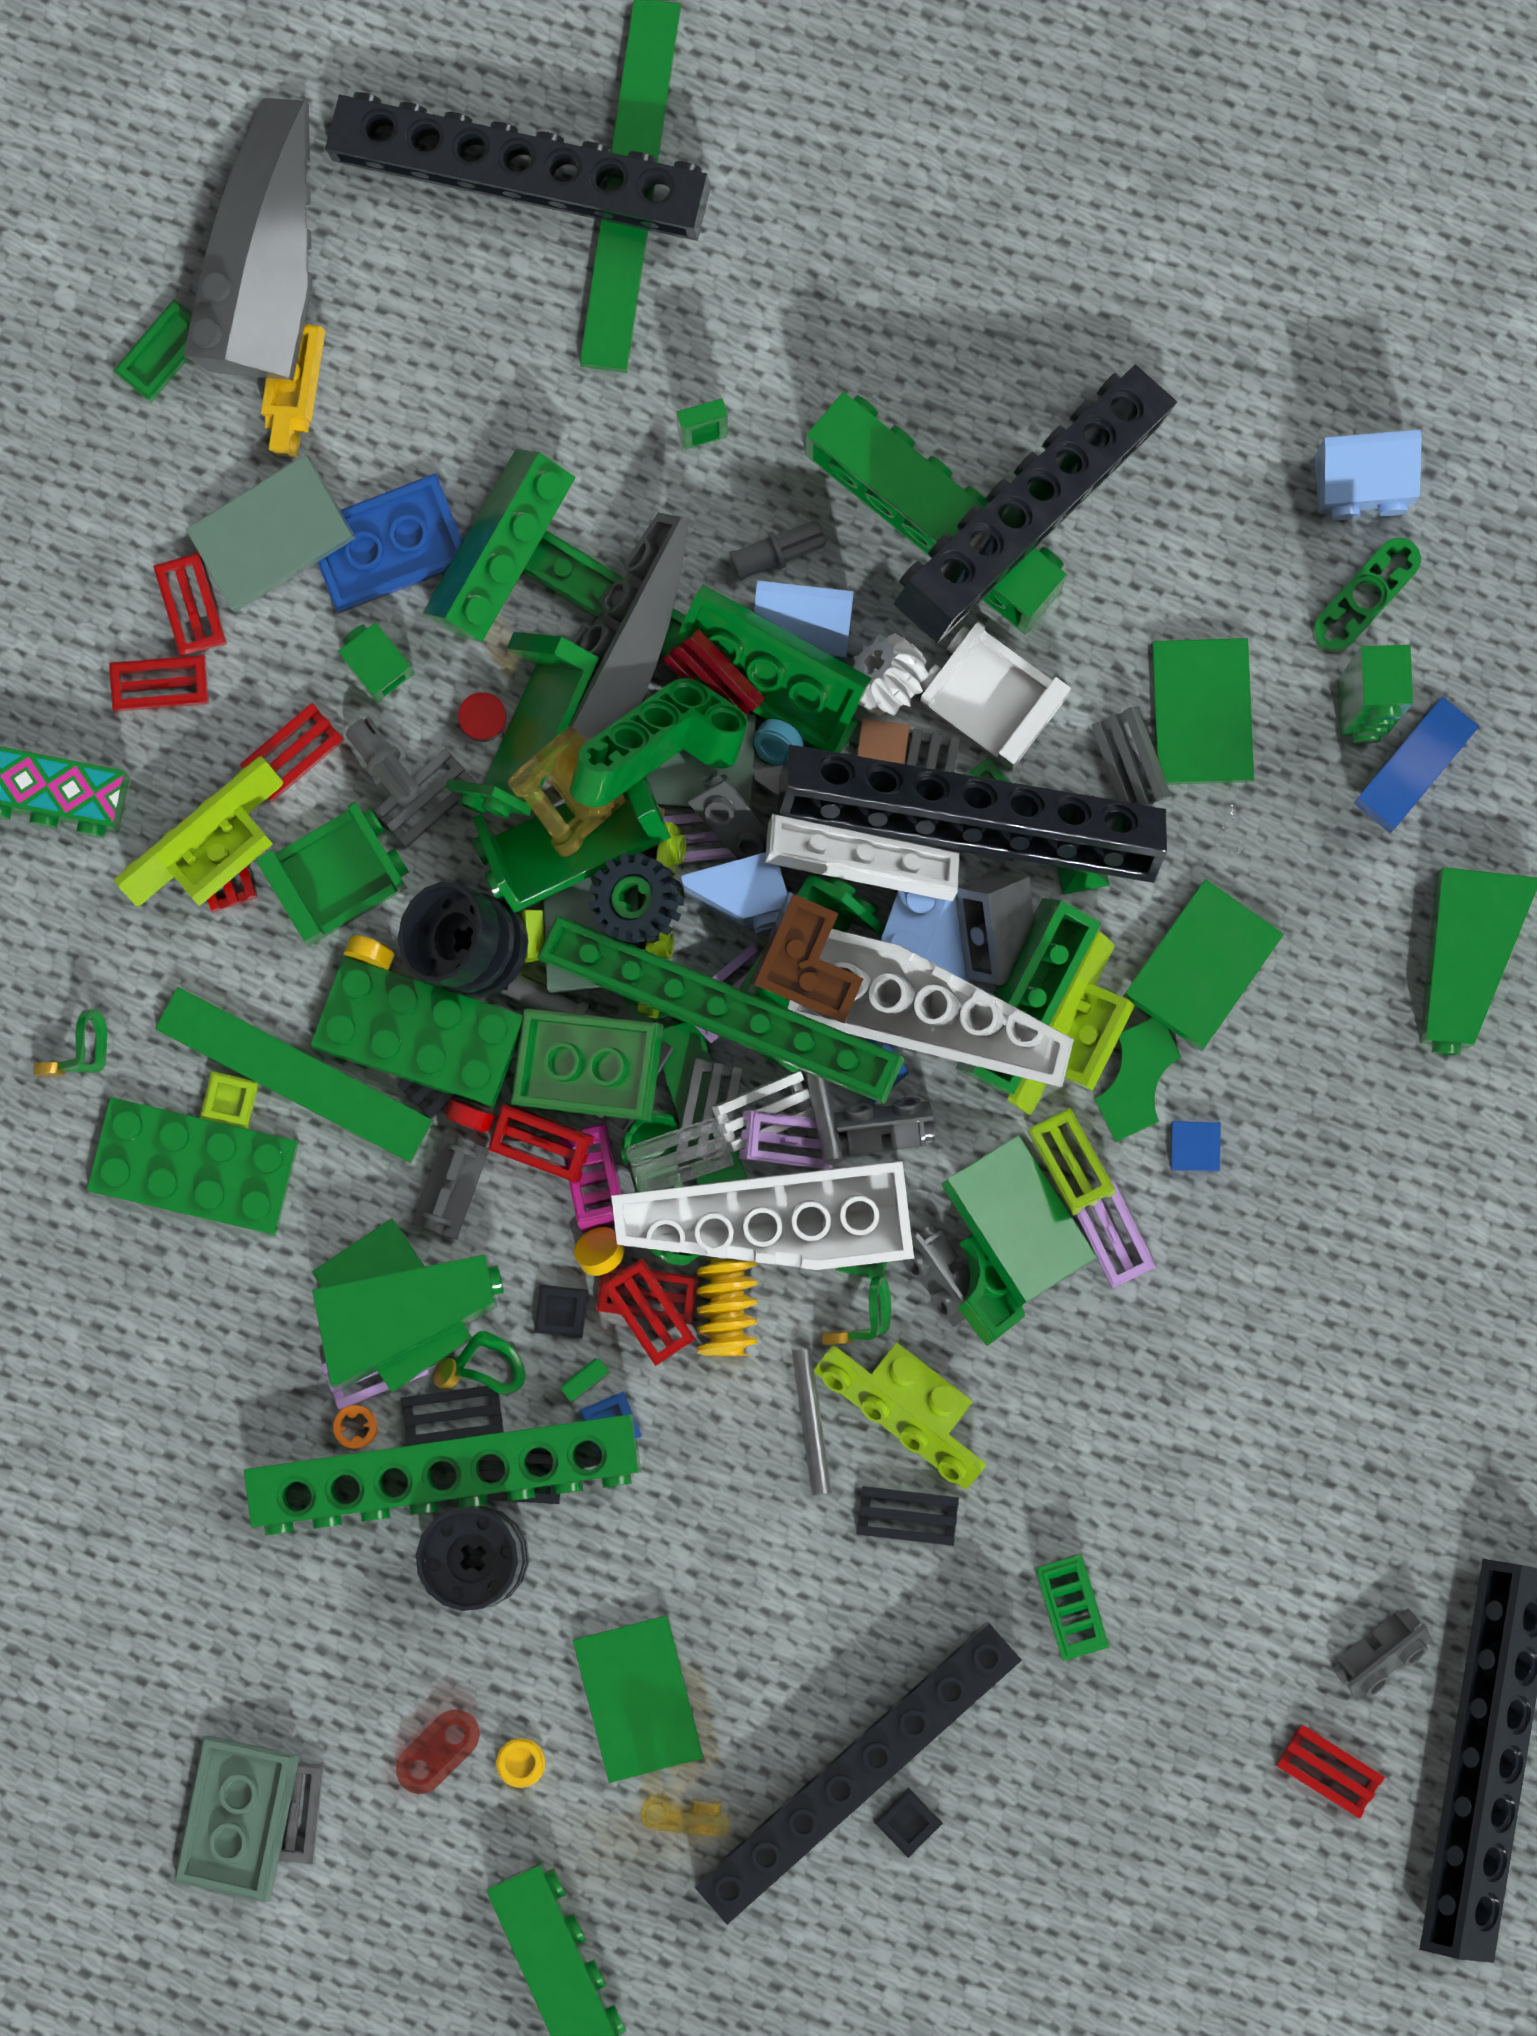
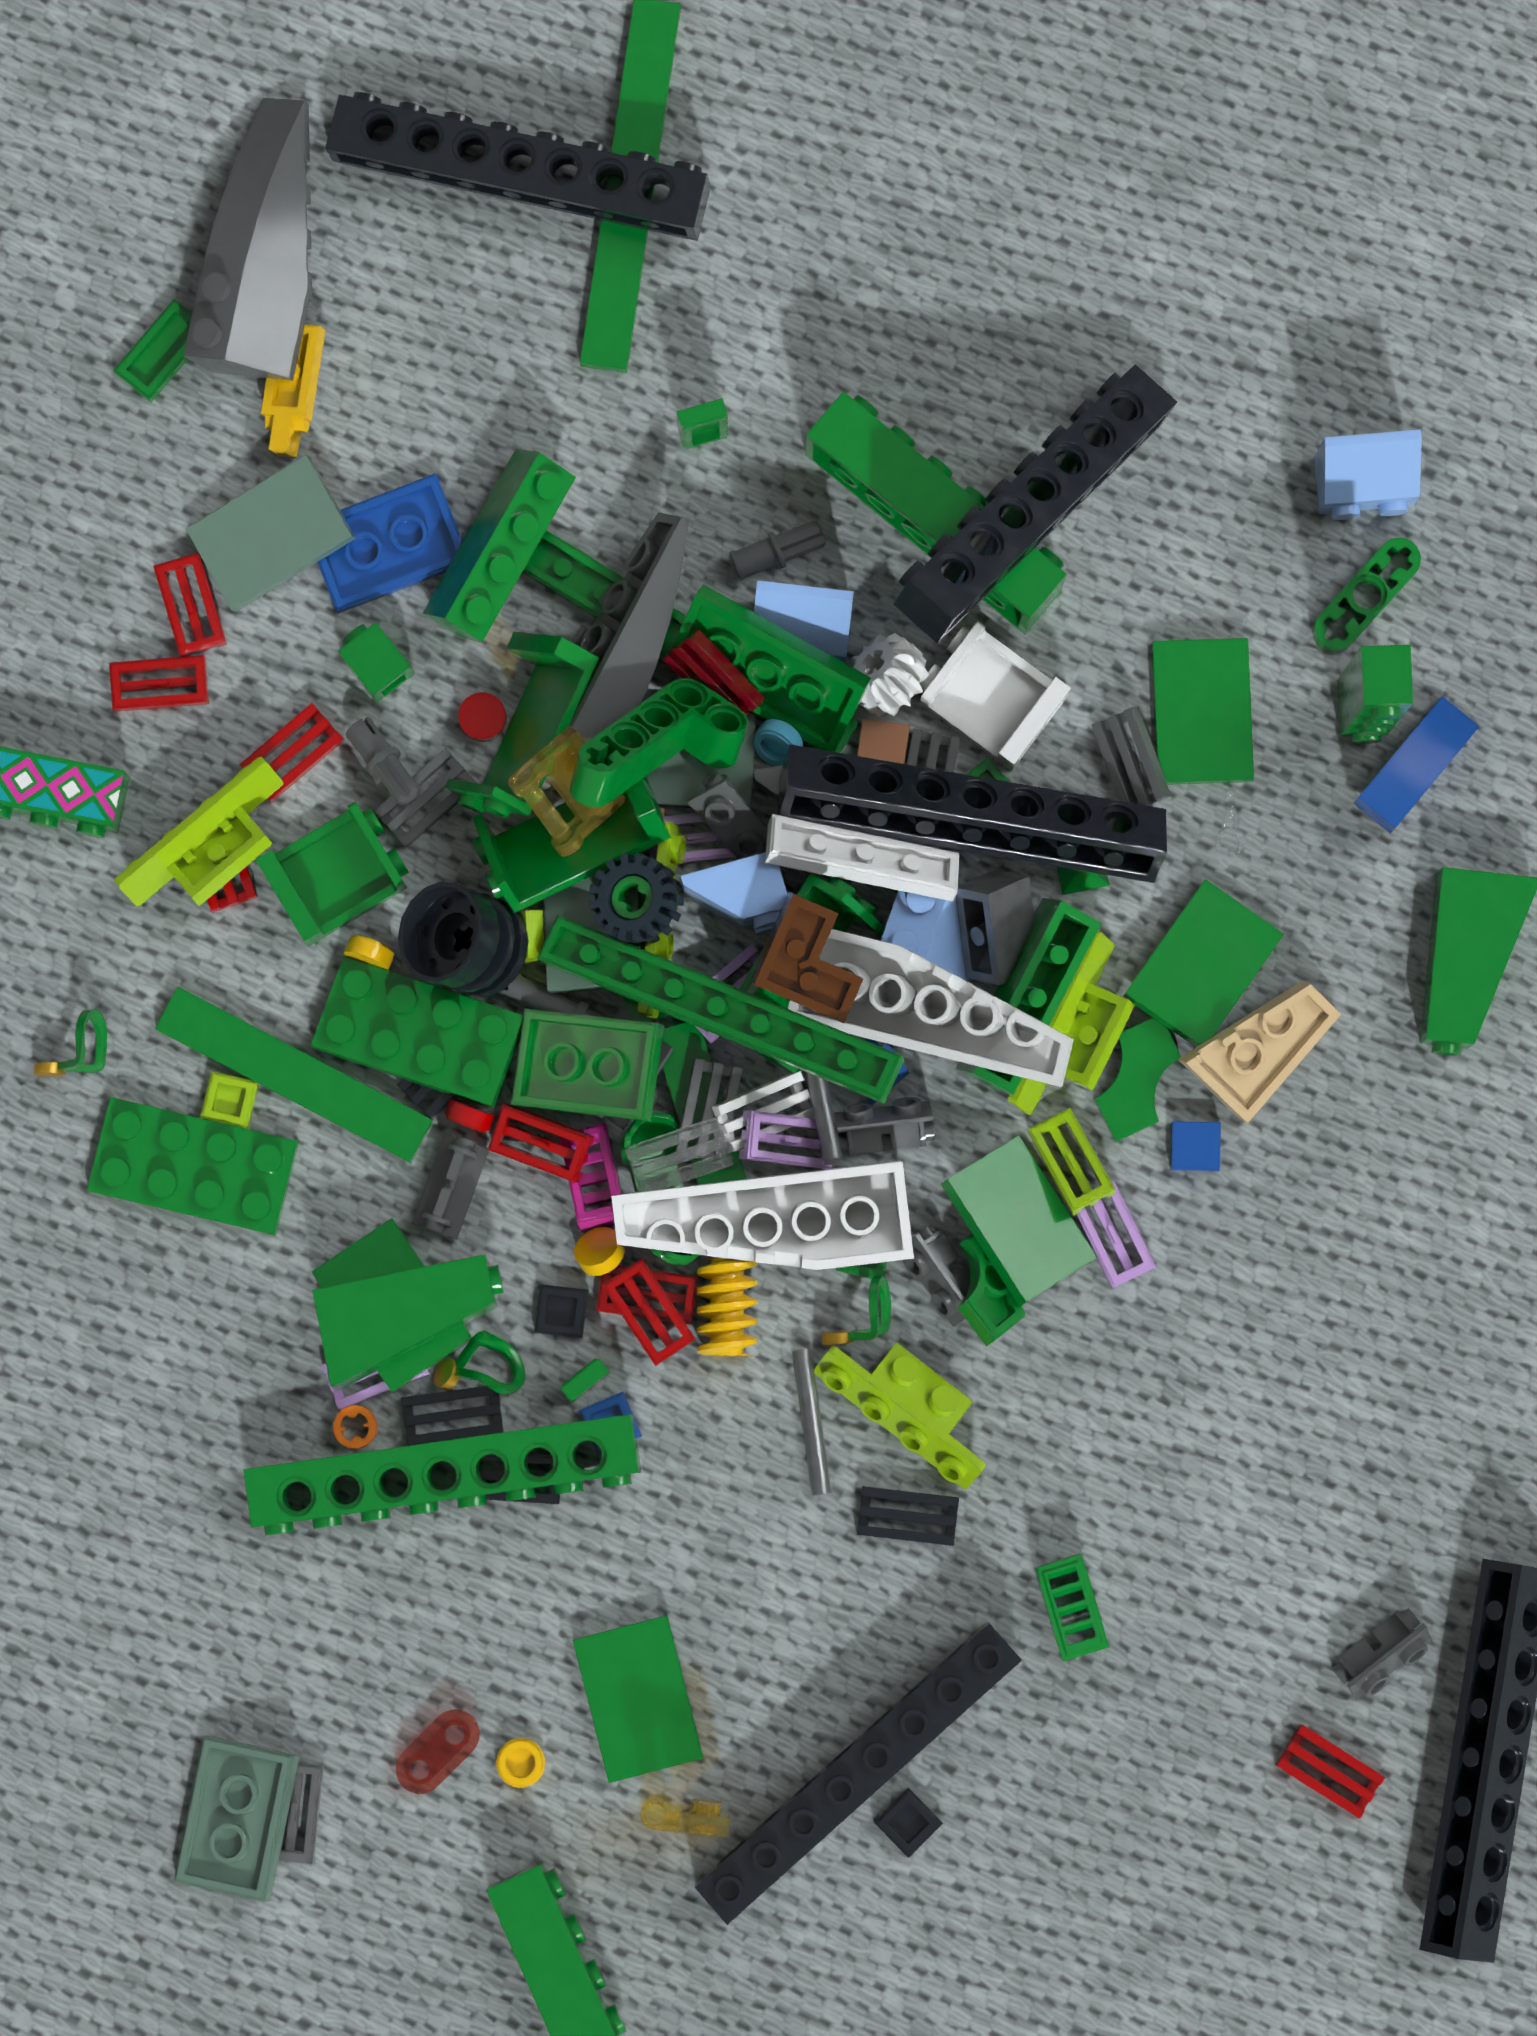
(444, 1555): black wheel -> none
(1261, 1049): none -> tan wing

